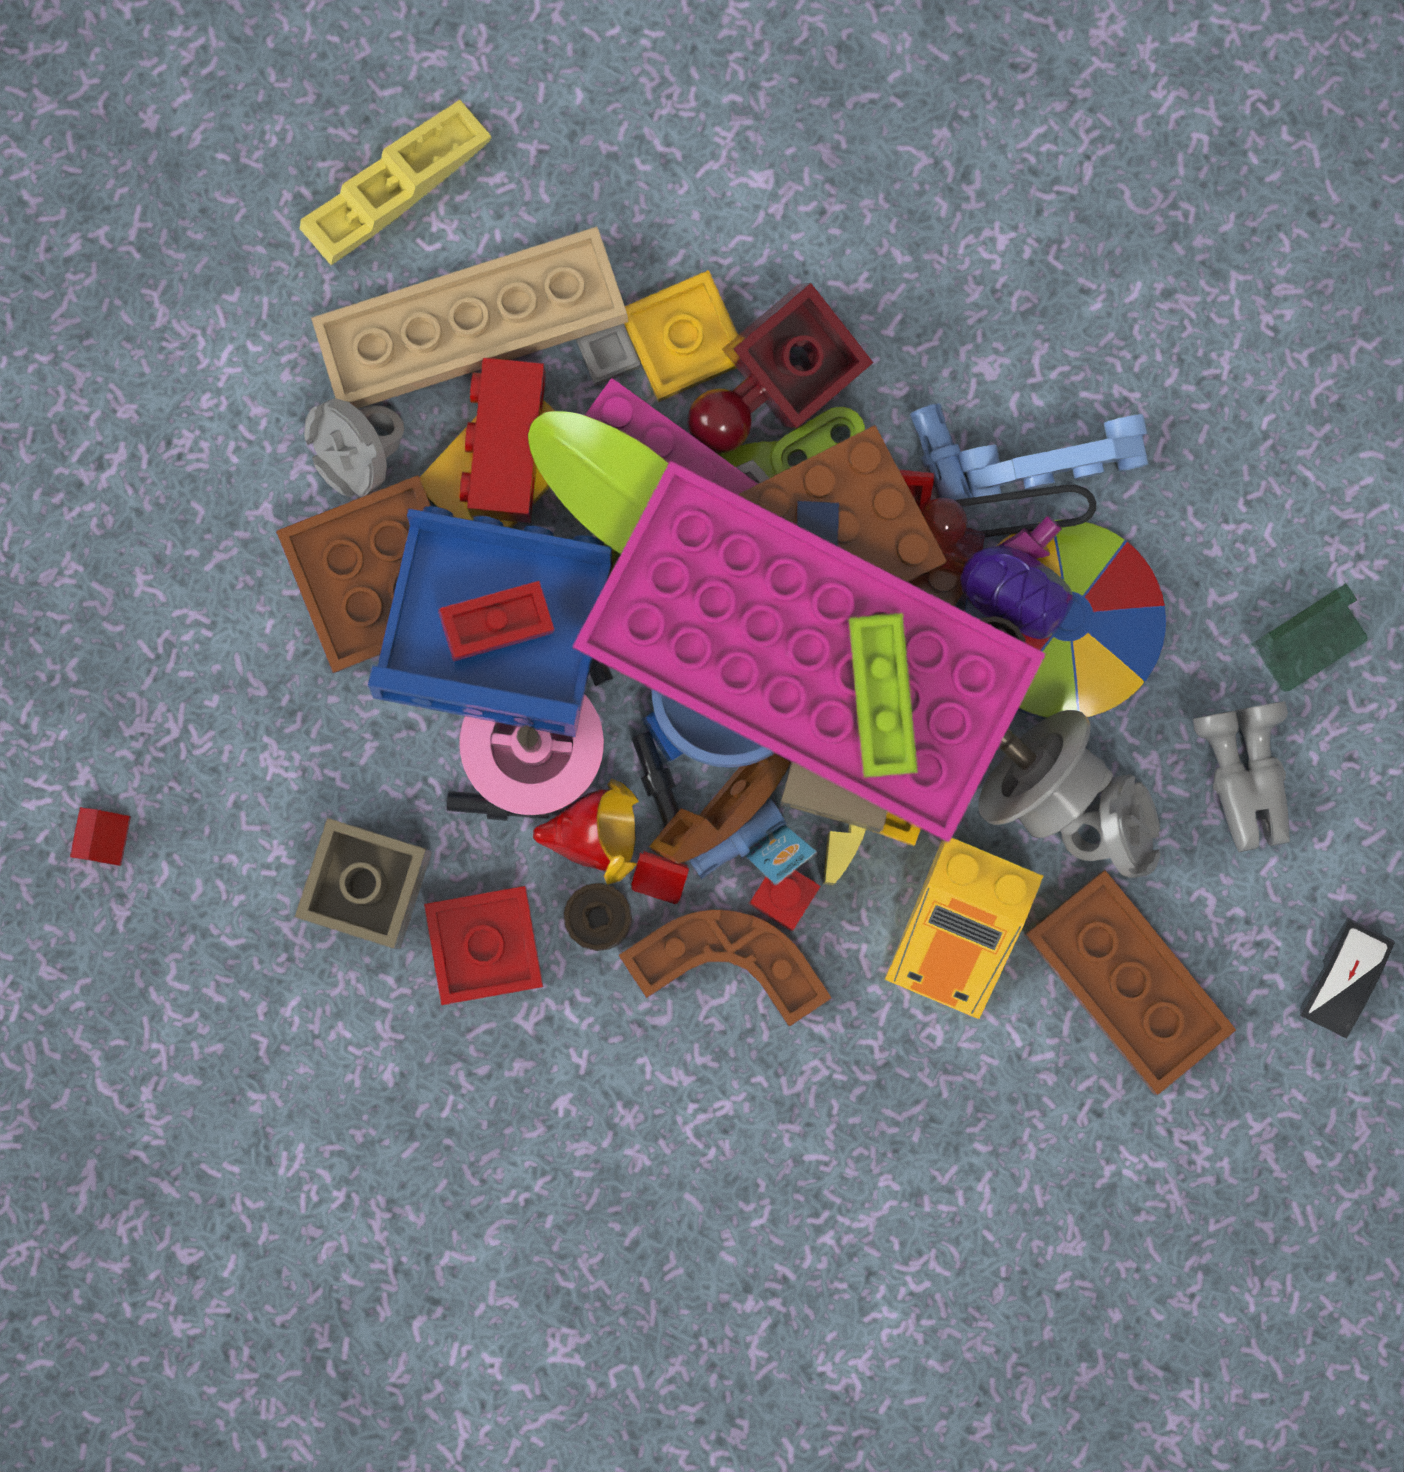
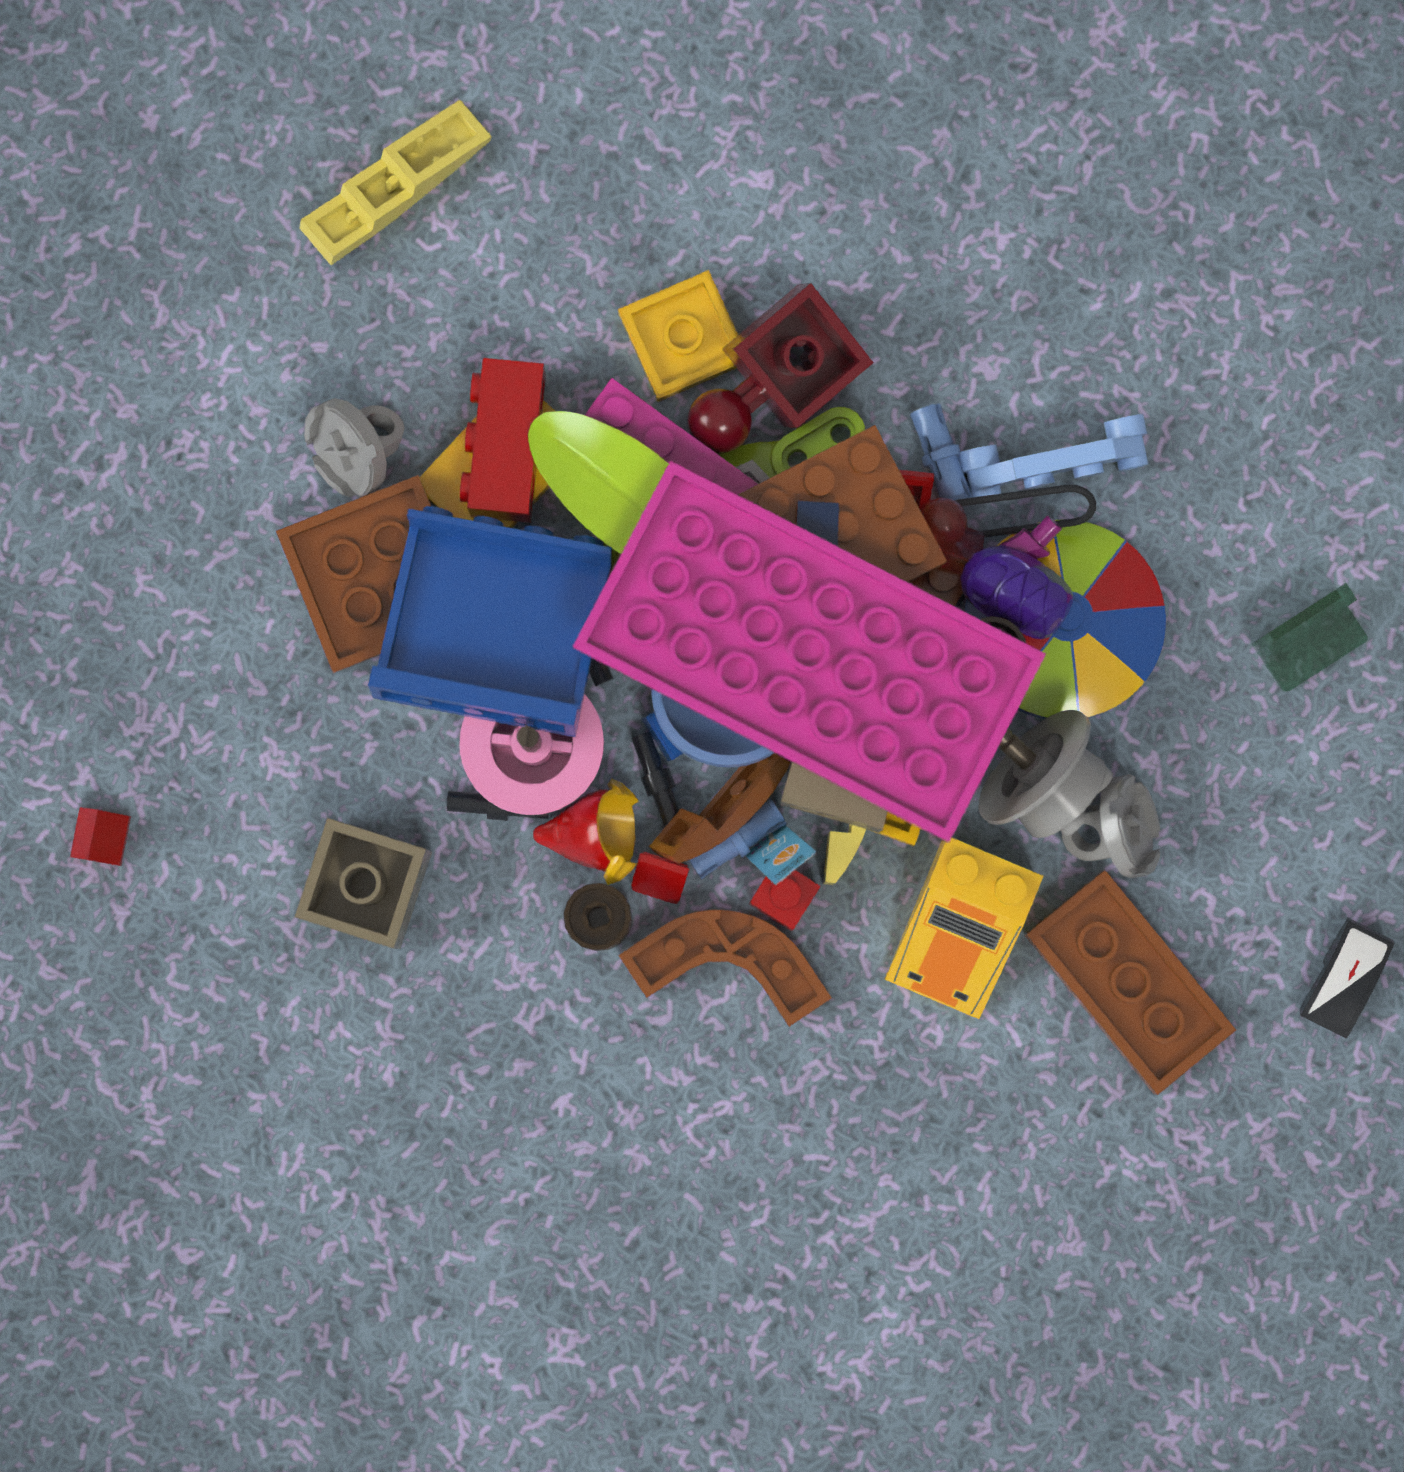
(470, 315): tan plate -> none
(483, 945): red plate -> none
(496, 620): red plate -> none
(608, 354): light grey tile -> none
(882, 695): lime tile -> none
(1253, 789): light grey piece -> none

